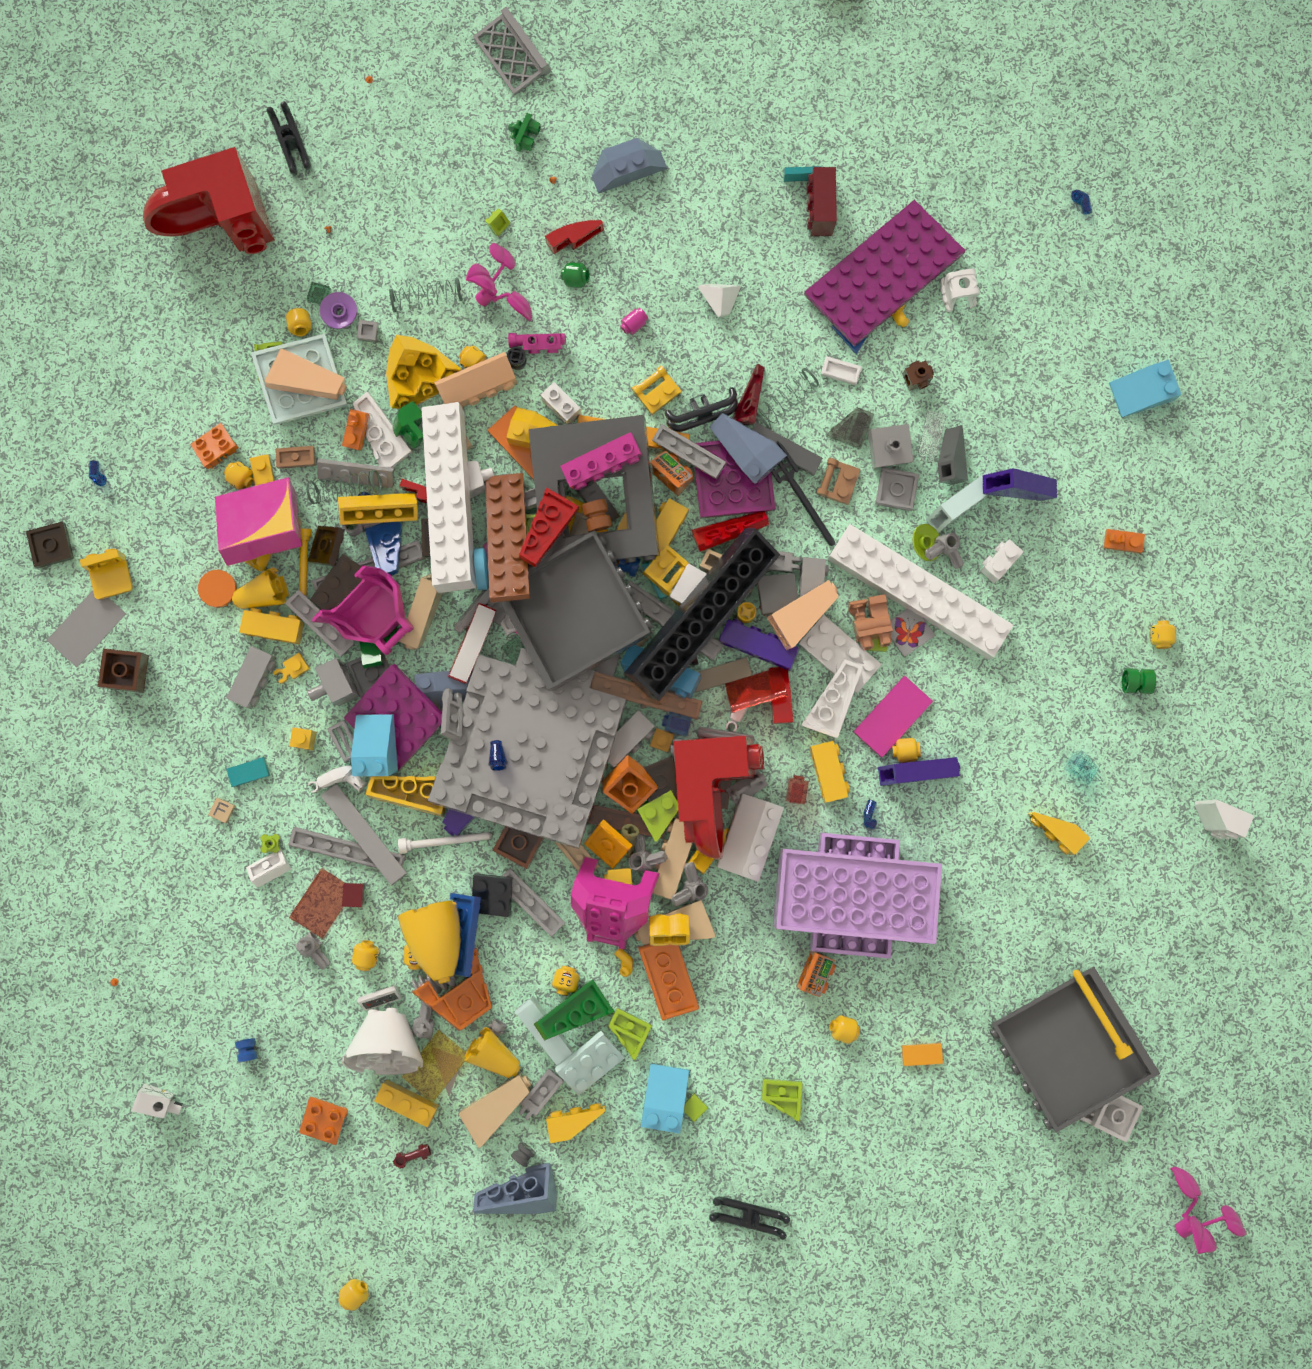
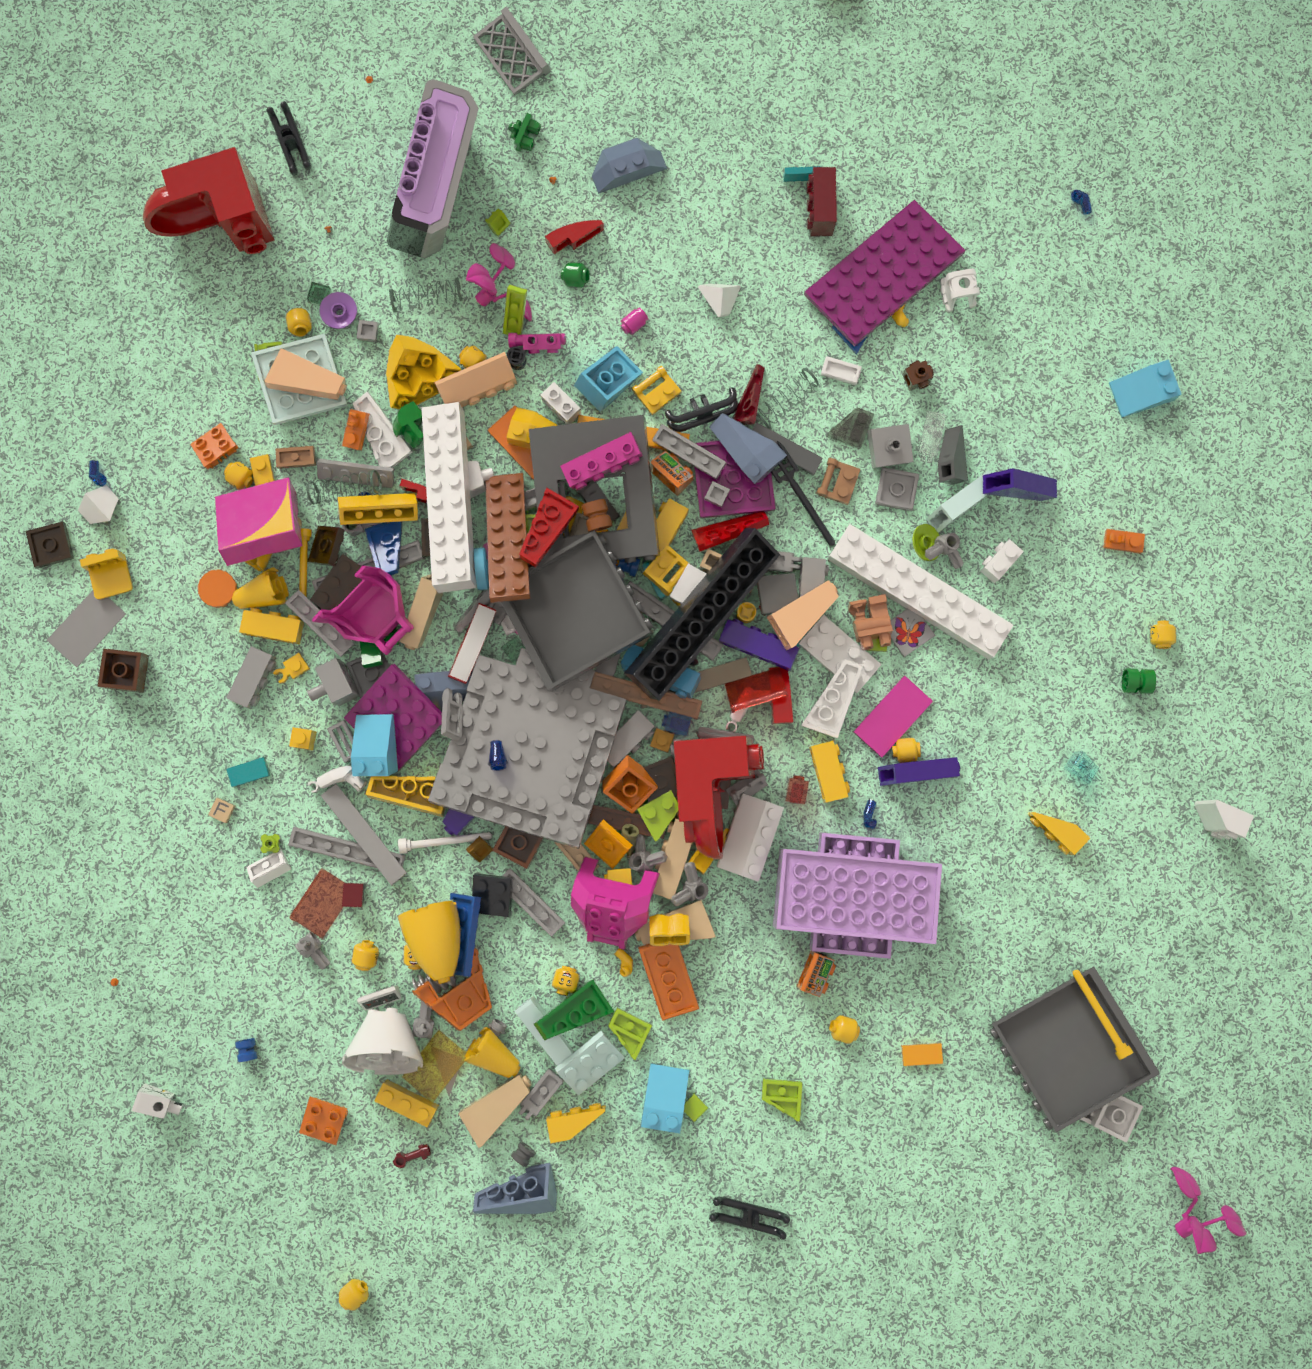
(98, 505): none -> white slope
(432, 169): none -> lavender piece
(479, 849): none -> pearl gold plate
(514, 310): none -> lime tile
(607, 378): none -> medium azure slope
(717, 494): none -> light grey plate

